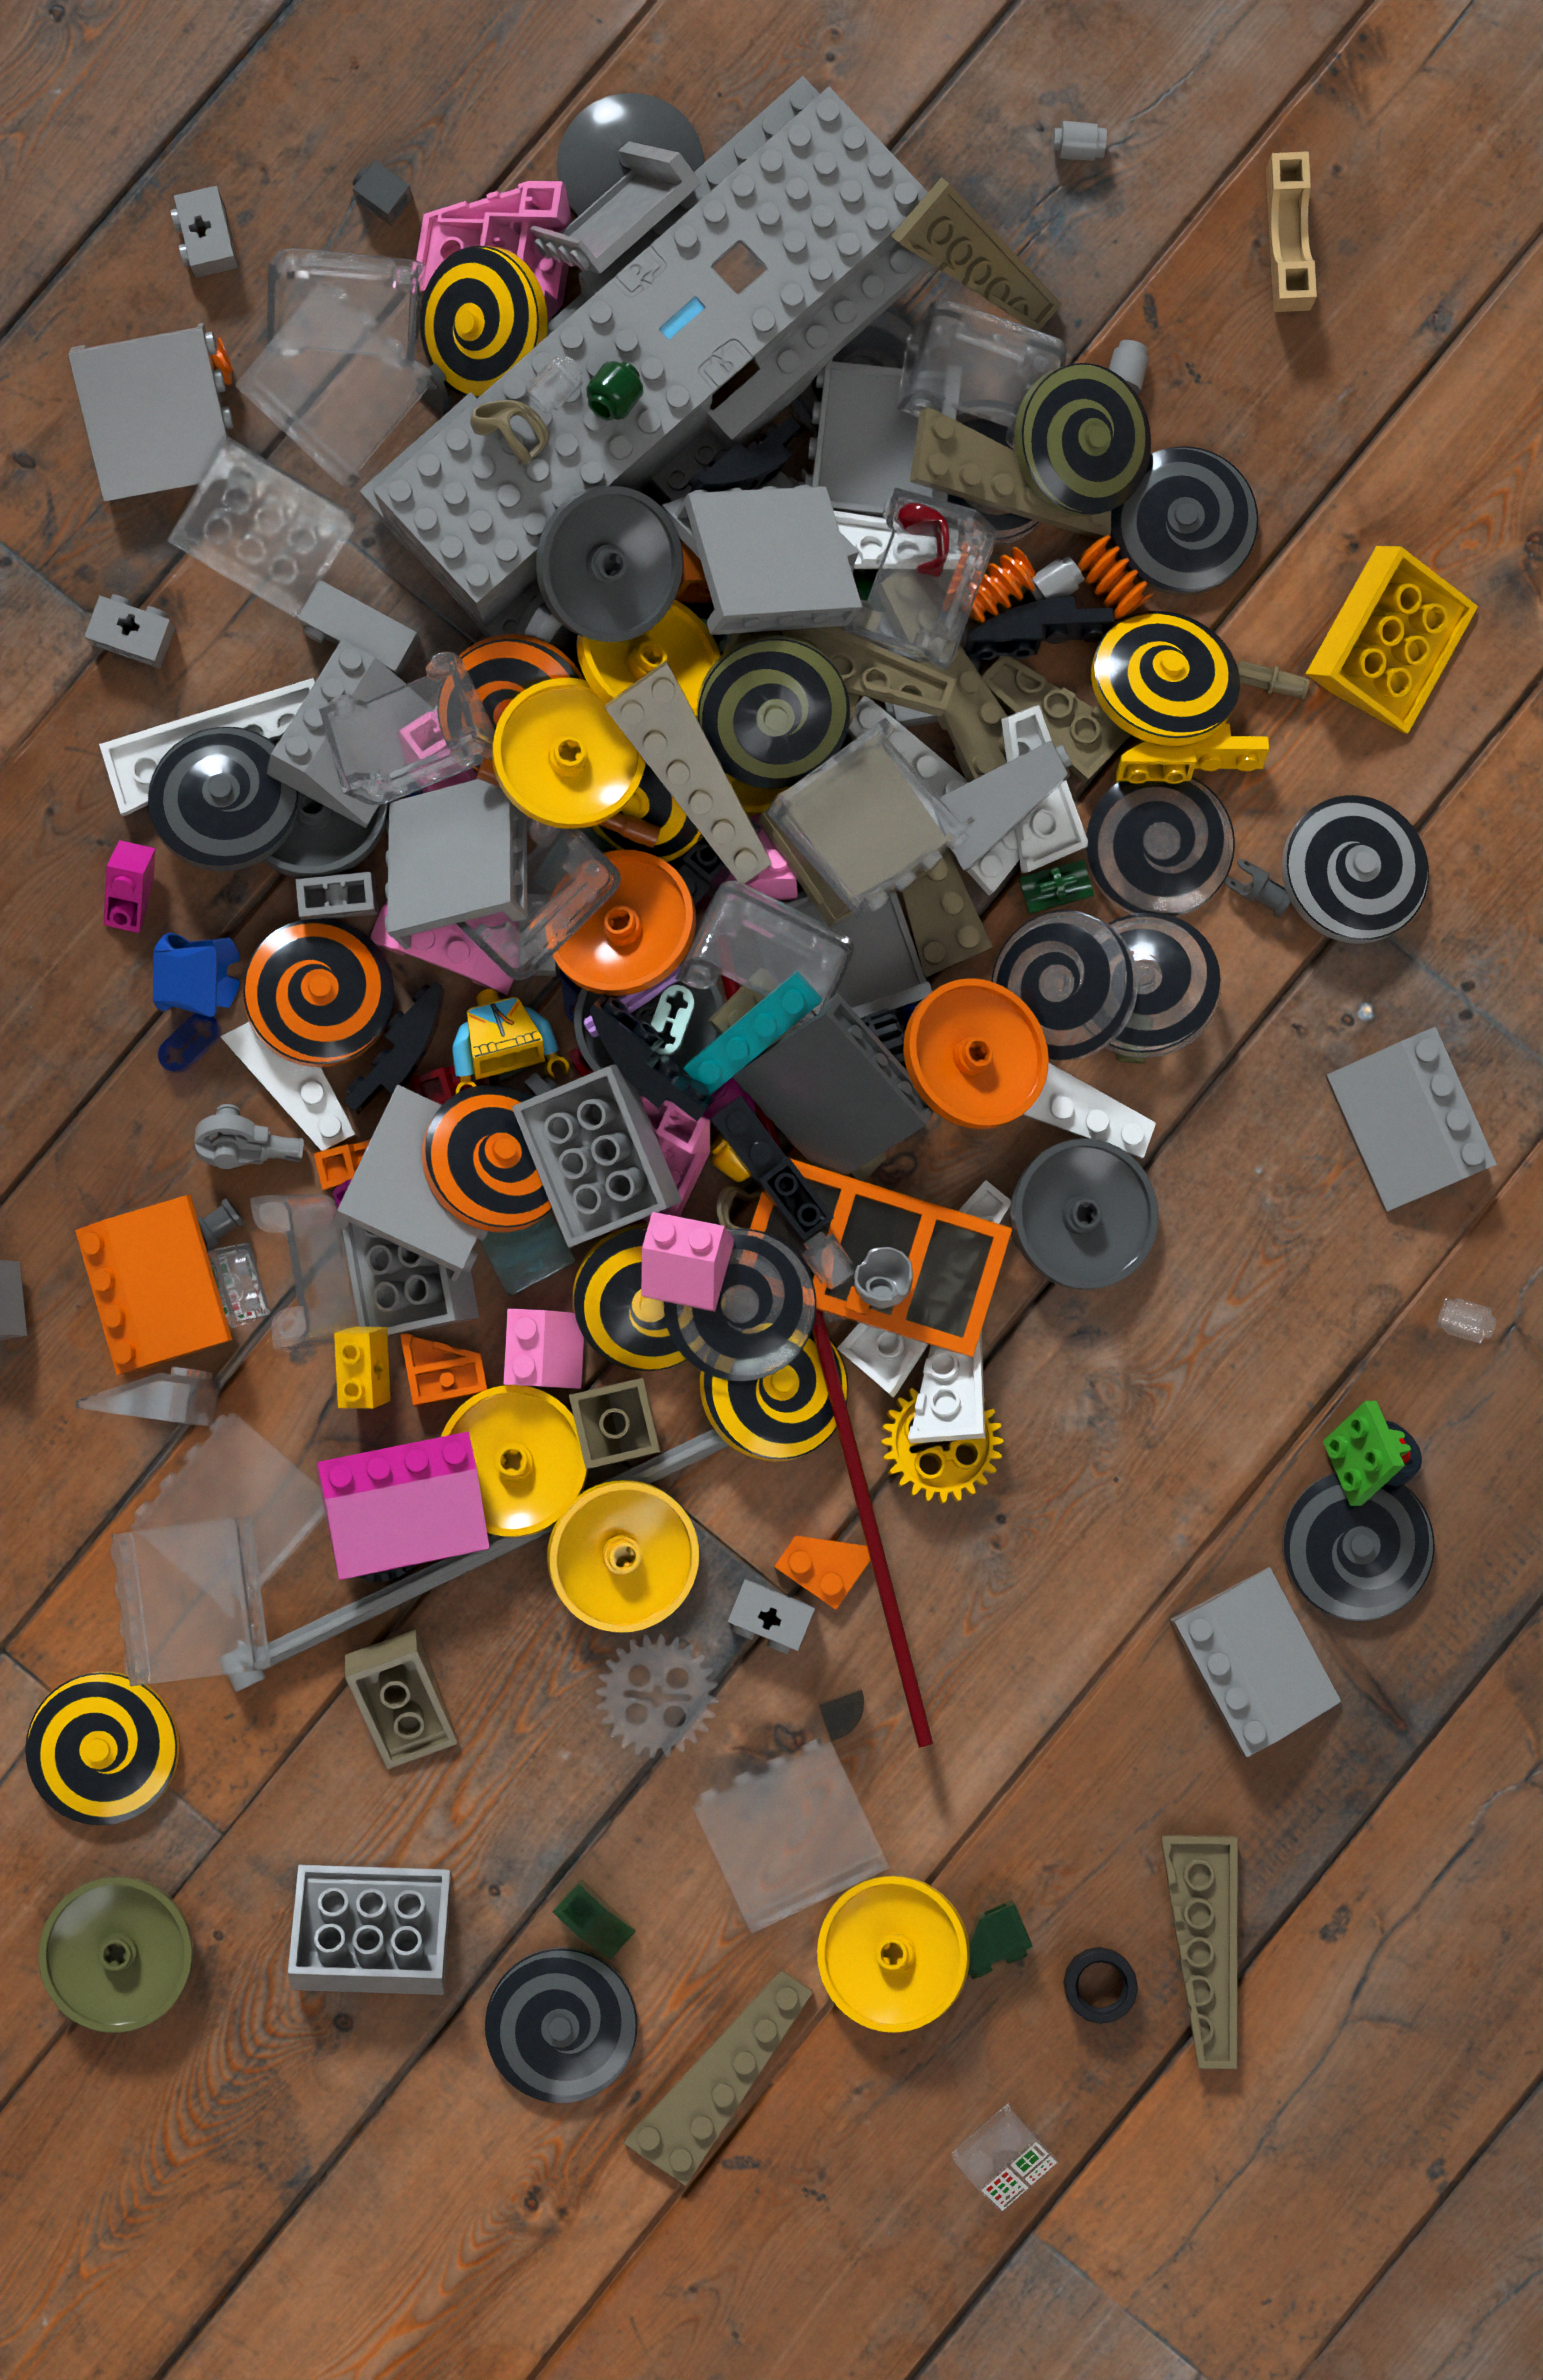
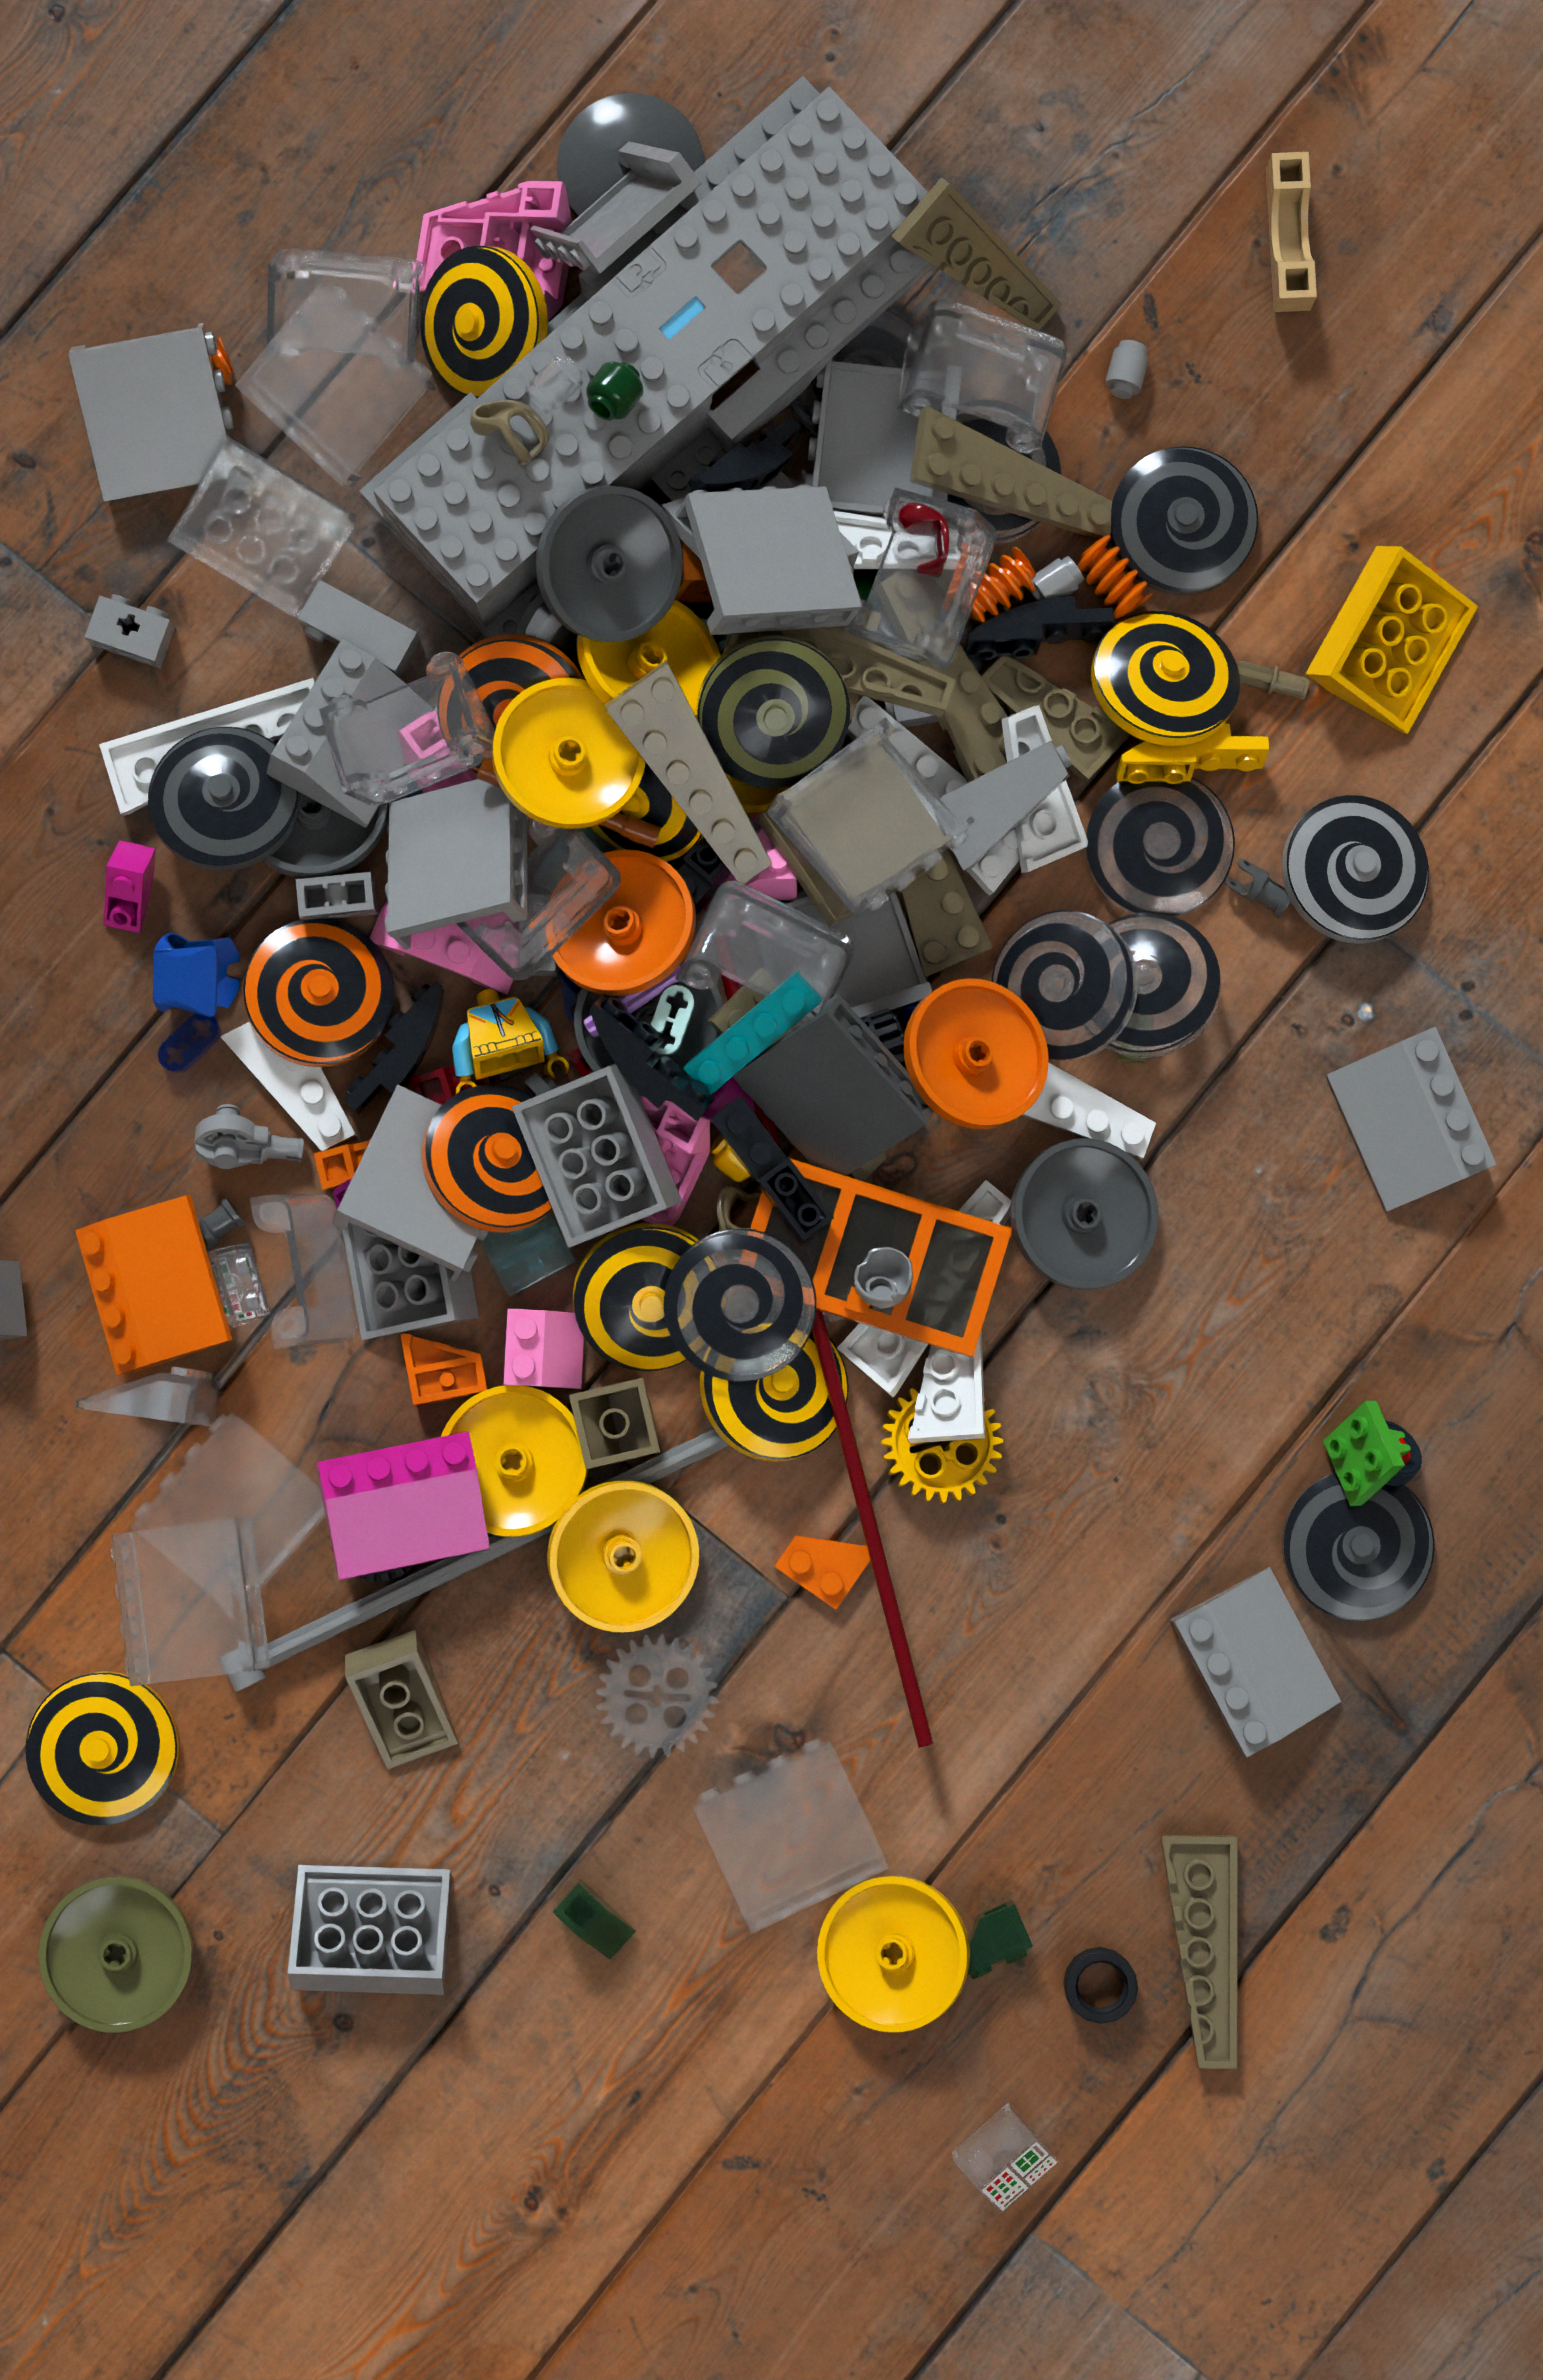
(204, 210): light grey brick -> none
(362, 1367): yellow brick -> none
(382, 192): dark grey brick -> none
(438, 398): dark grey tile -> none
(561, 2025): dish -> none
(685, 1261): bright pink slope -> none
(701, 2102): dark tan wing -> none
(793, 1614): light grey brick -> none
(828, 1259): clear brick -> none
(842, 1713): clear smoke brick -> none
(1056, 887): dark green hips -> none
(1079, 141): light grey brick -> none
(1082, 439): dish -> none
(1466, 1320): clear brick -> none

